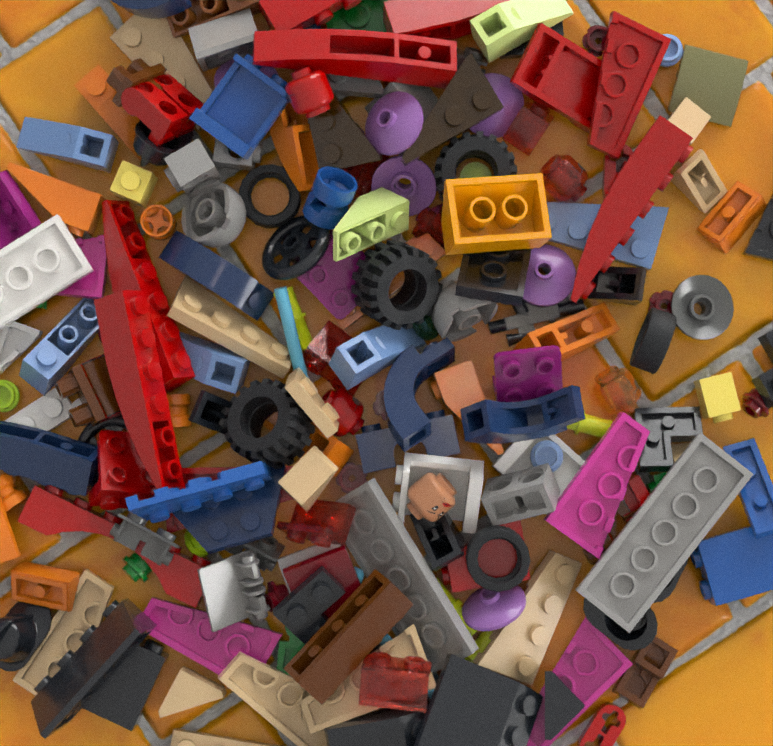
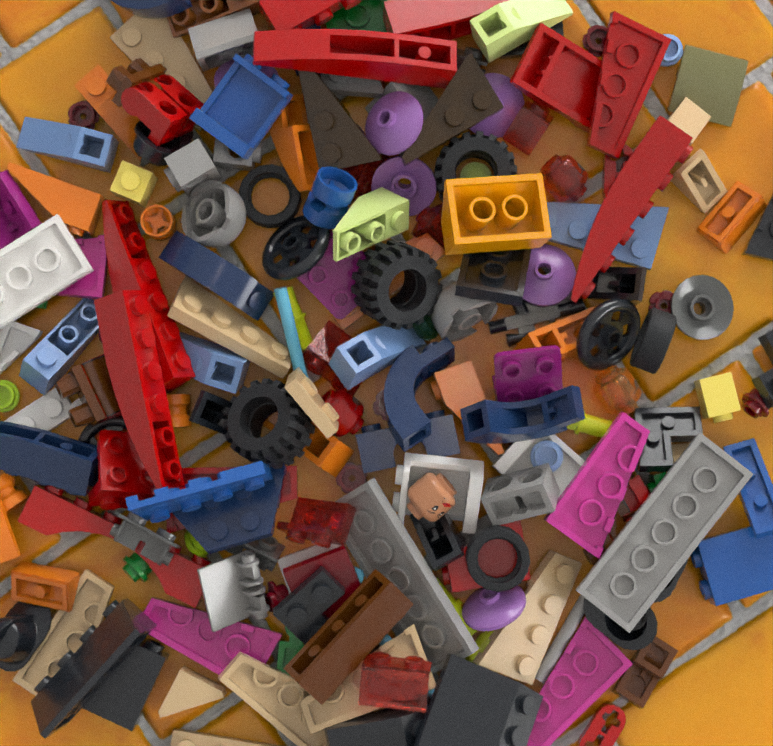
(80, 108): none -> dark red plate
(308, 477): tan slope -> none
(309, 92): red head -> none
(560, 705): black slope -> none
(561, 640): none -> light grey bar
(607, 333): none -> black plate

